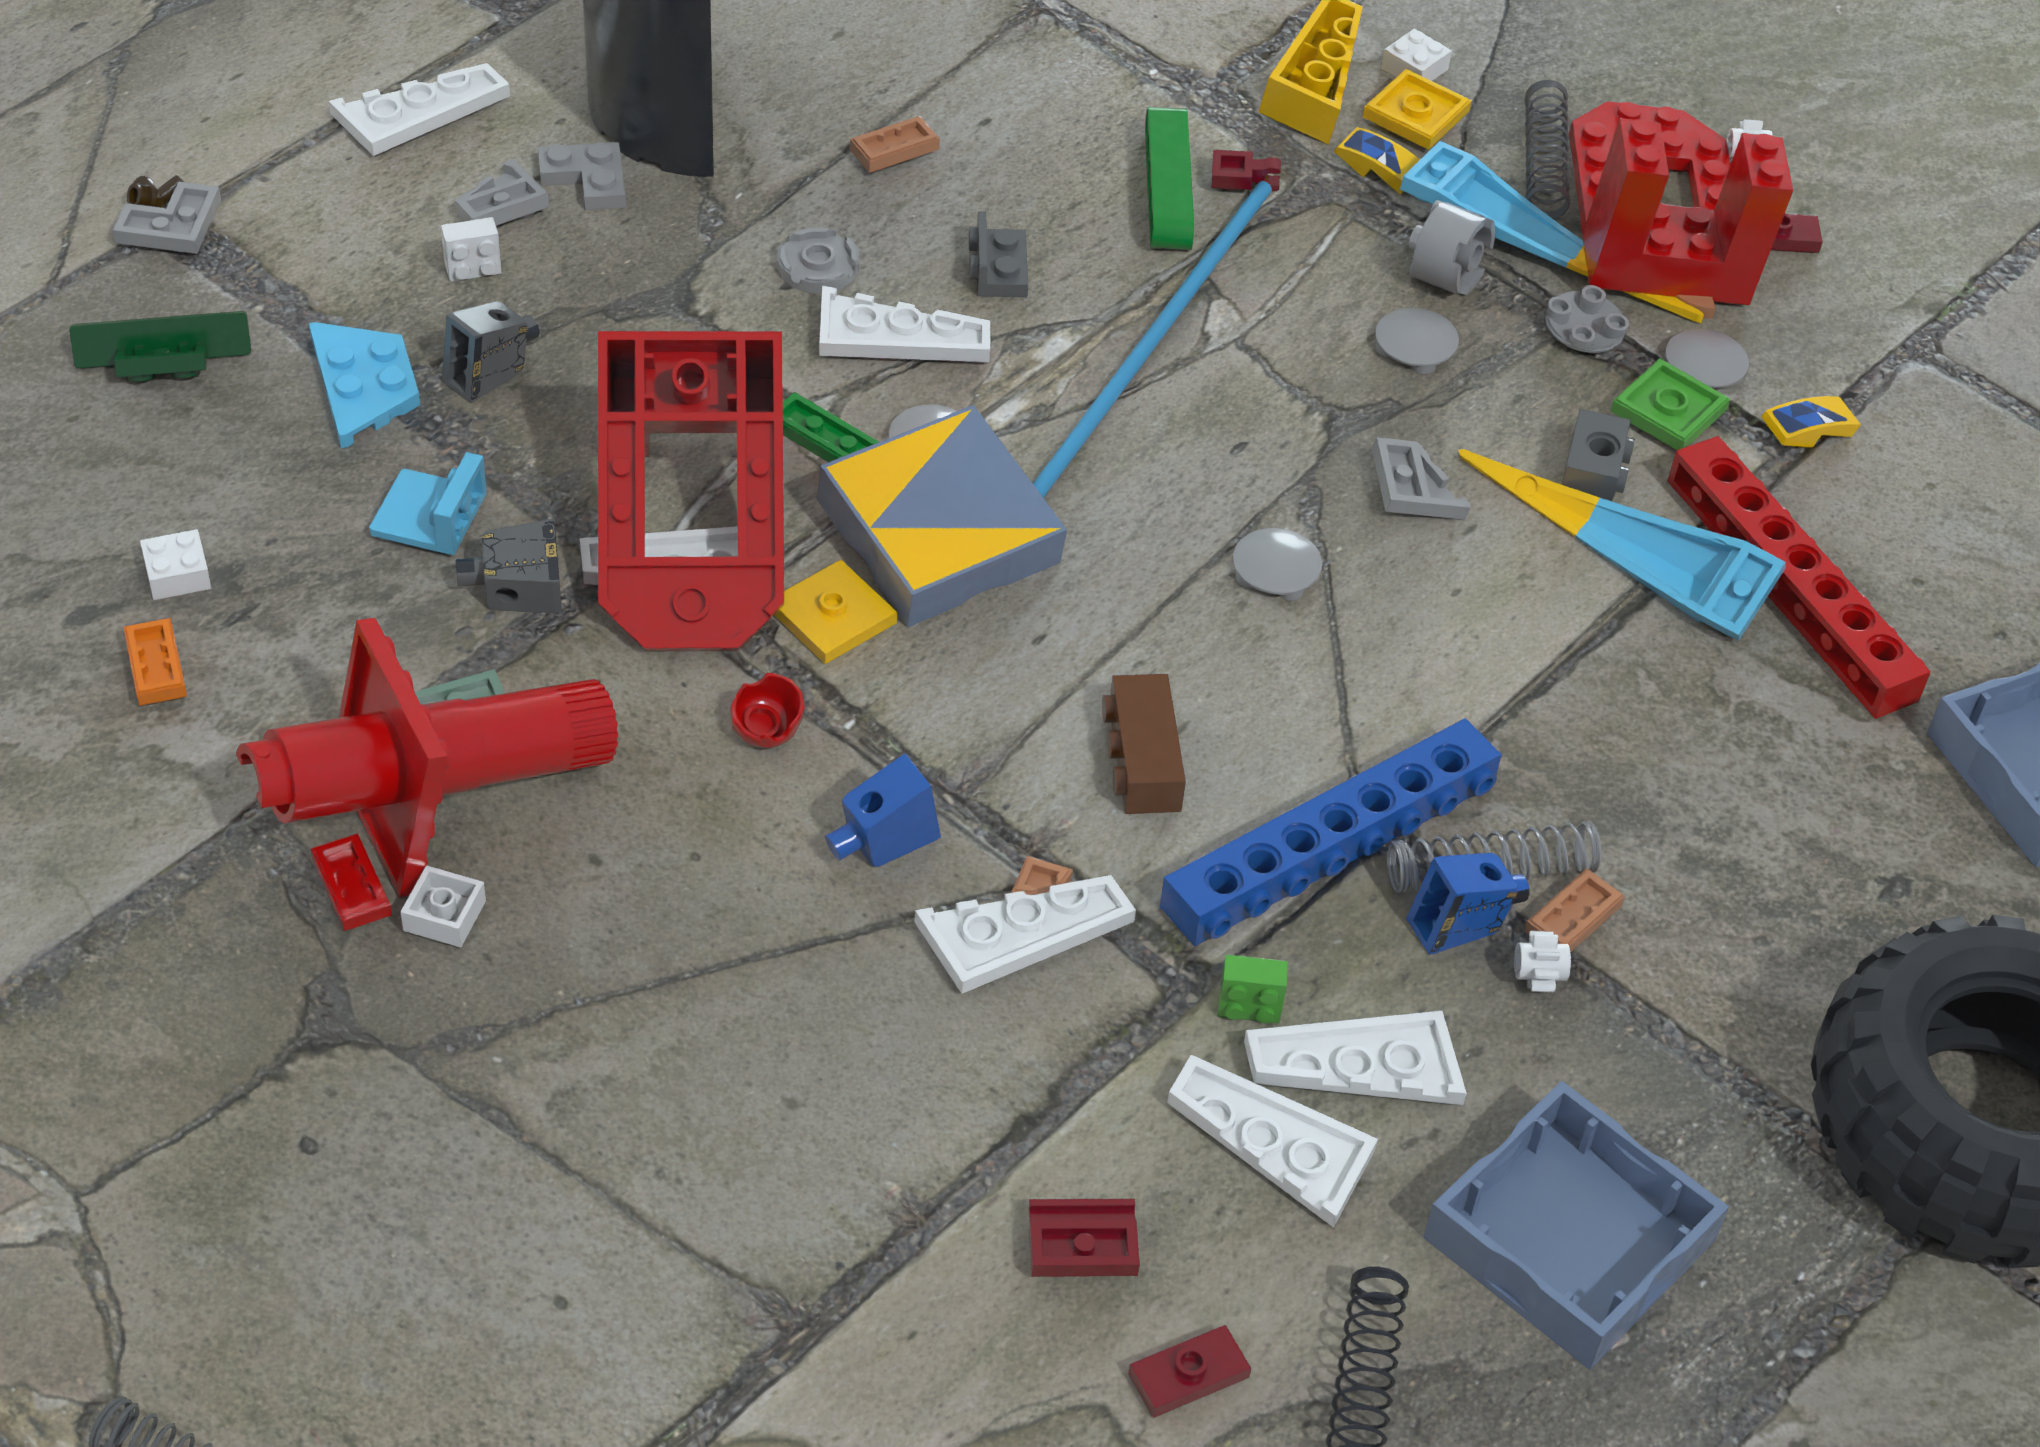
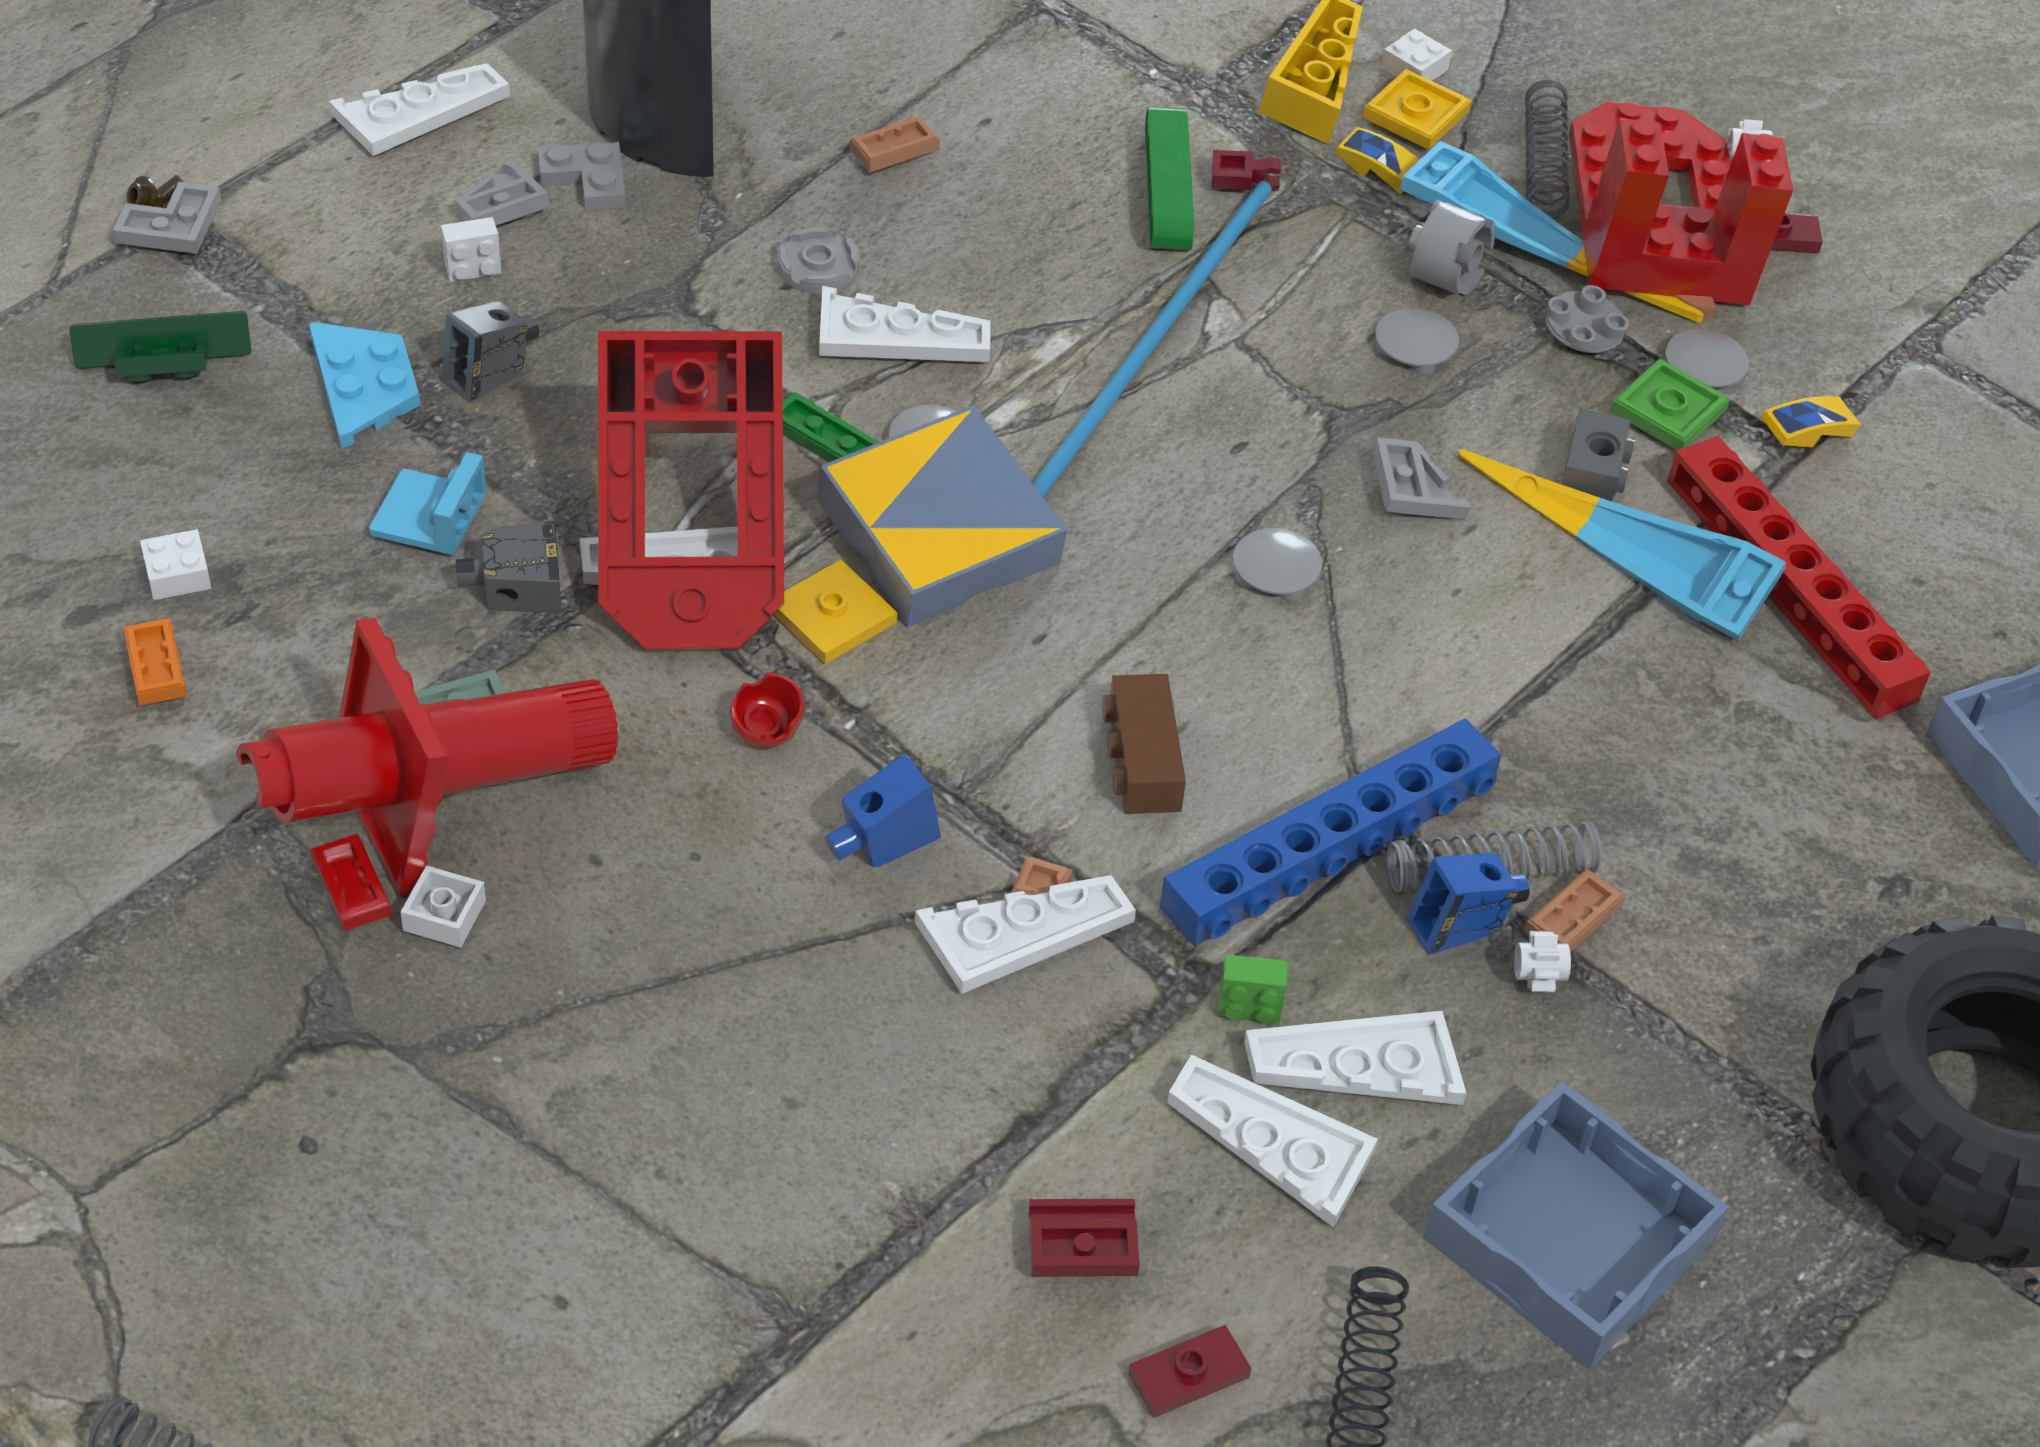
(998, 260): dark grey bracket -> none

